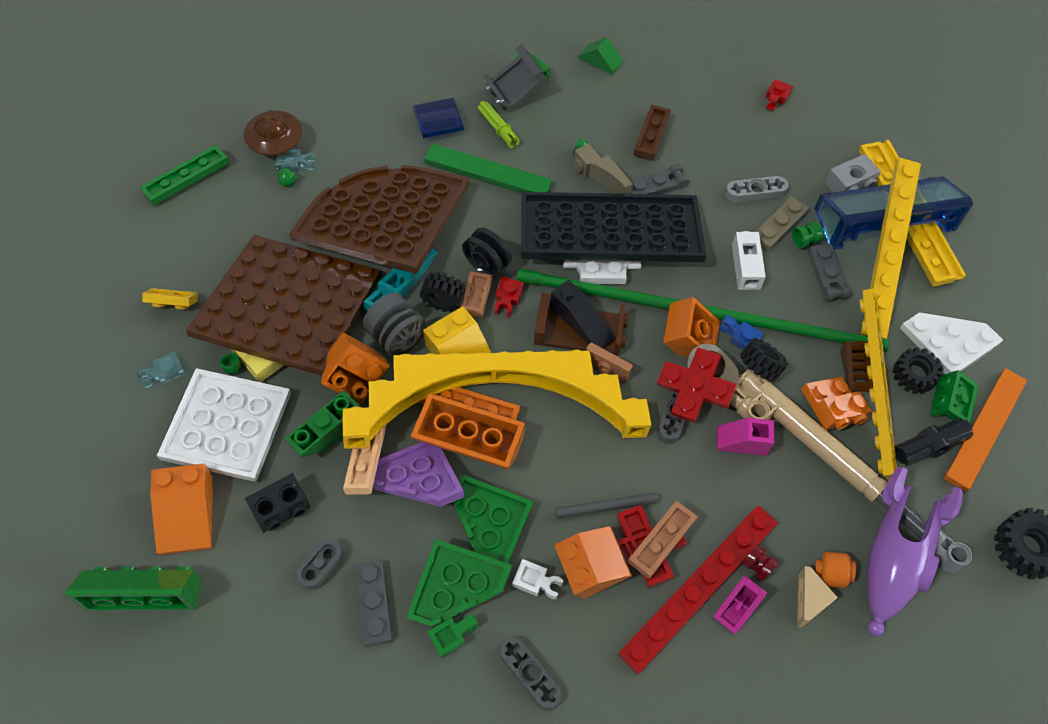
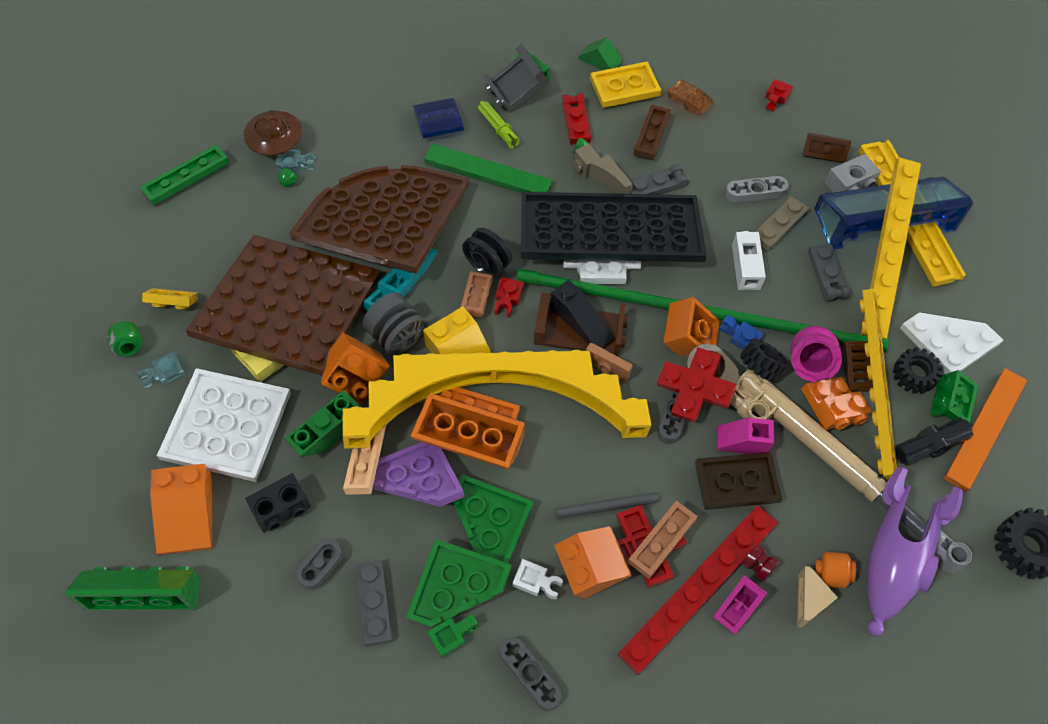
(124, 338): none -> green head
(234, 362): green hinge -> none
(442, 292): black tyre -> none
(576, 118): none -> red plate
(625, 84): none -> yellow plate
(691, 96): none -> clear orange slope
(738, 480): none -> dark brown plate
(807, 234): green wheel -> none
(815, 353): none -> dark pink tile
(826, 147): none -> reddish brown plate

